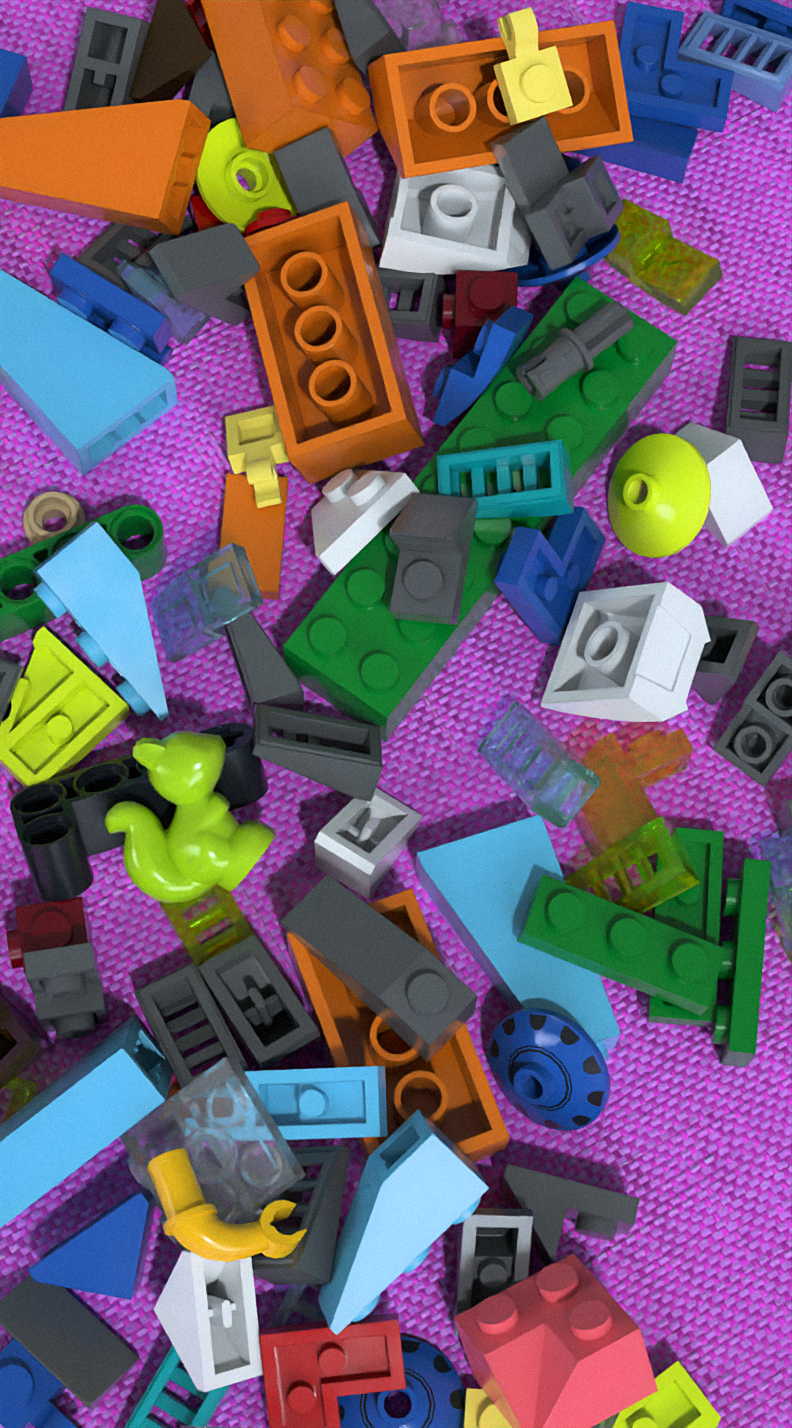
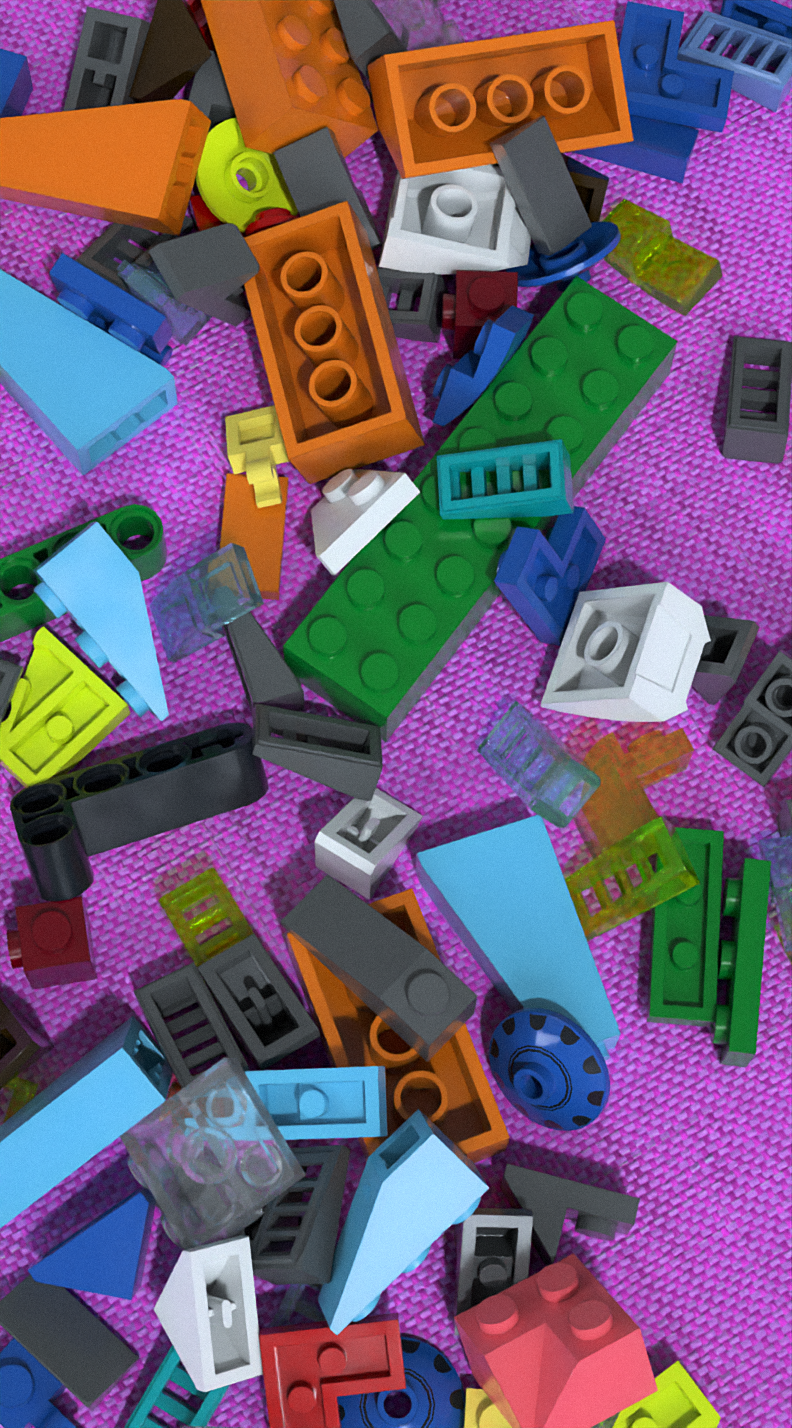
(50, 506): tan plate -> none
(67, 990): dark grey slope -> none
(197, 1224): yellow piece -> none
(203, 839): lime animal -> none
(433, 557): dark grey slope -> none
(531, 79): light yellow plate -> none
(574, 211): dark grey slope -> none
(574, 350): dark grey axle -> none
(621, 945): green plate -> none
(675, 501): neon yellow dish -> none
(736, 491): white slope -> none

